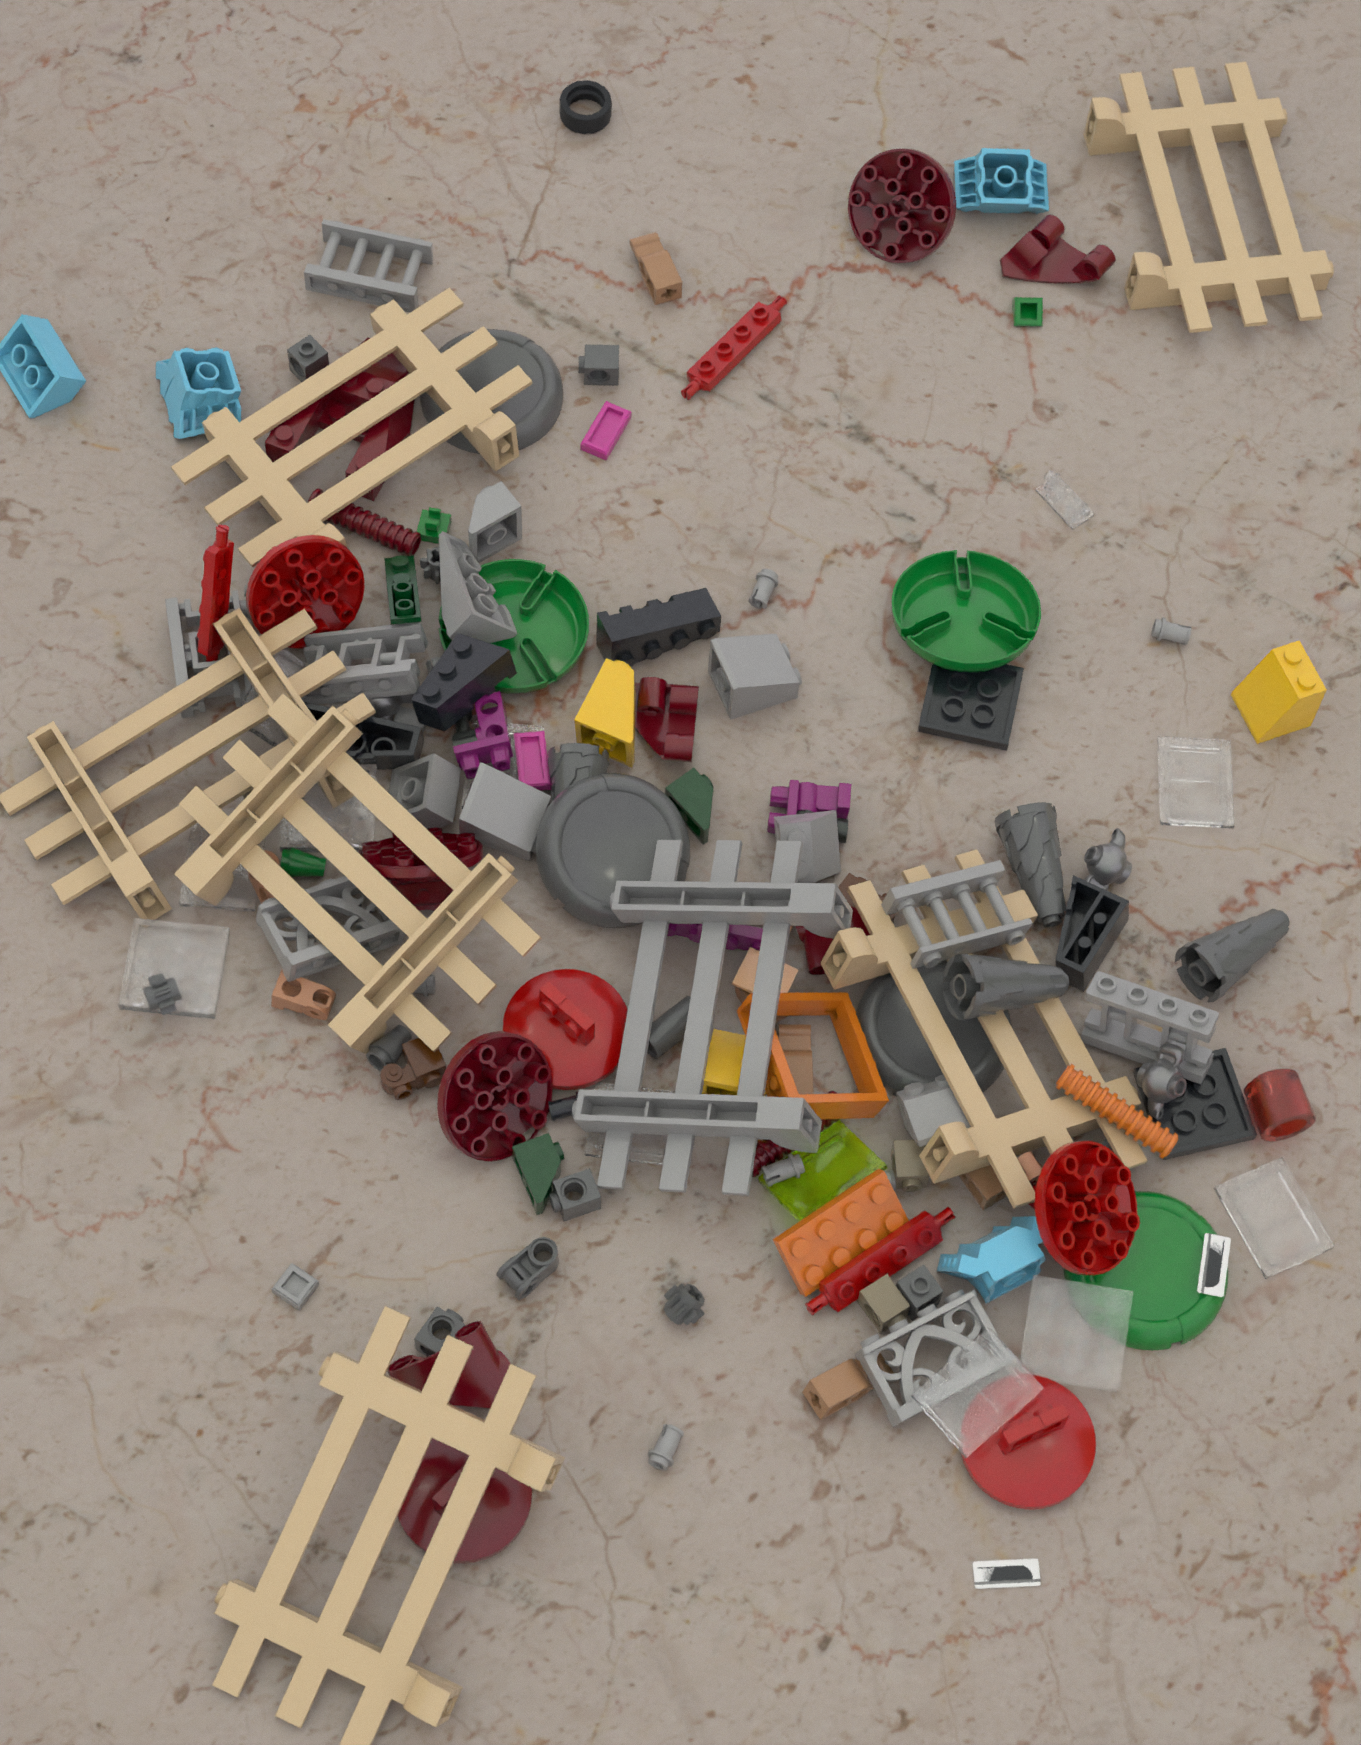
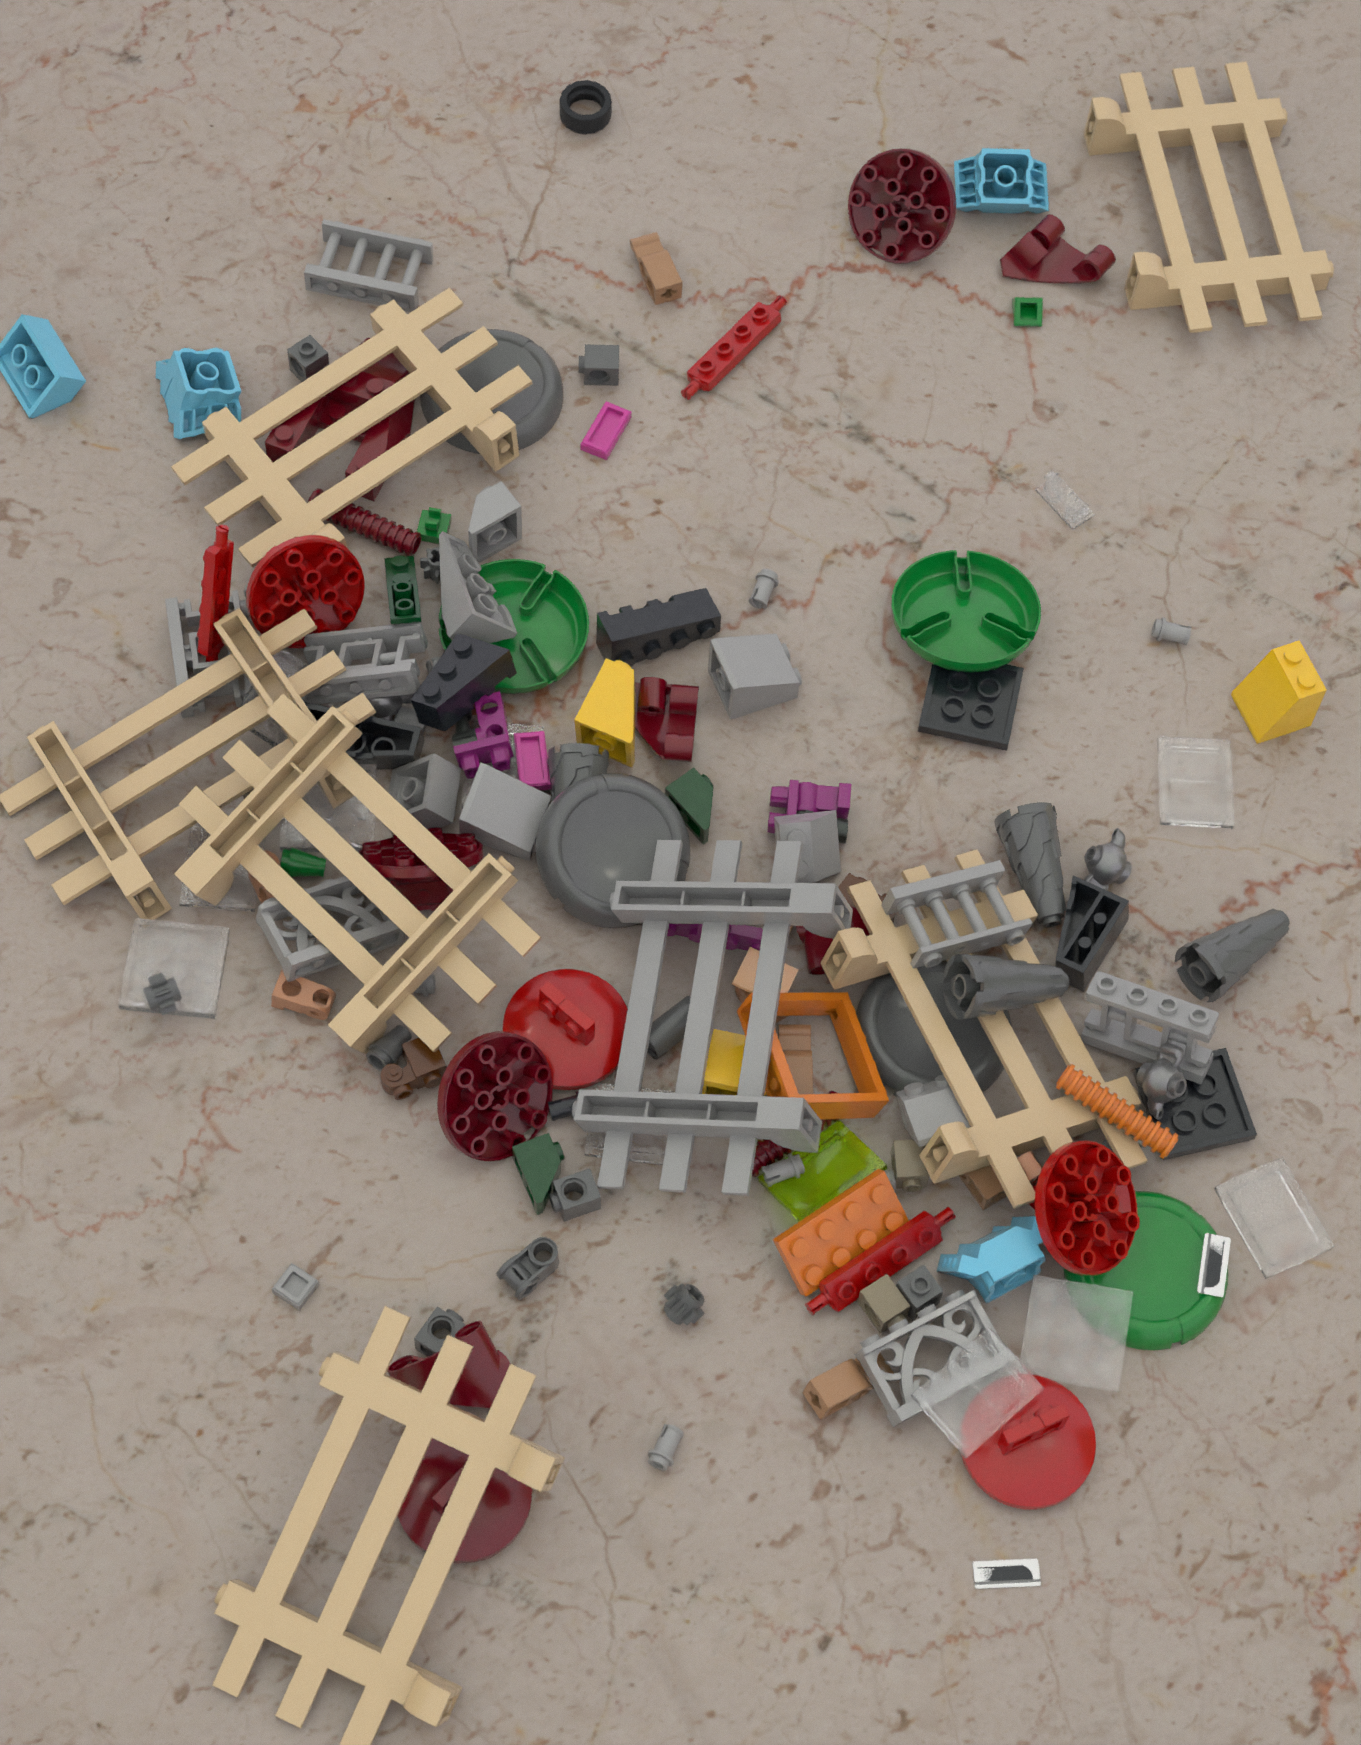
(1279, 1104): clear red piece -> none

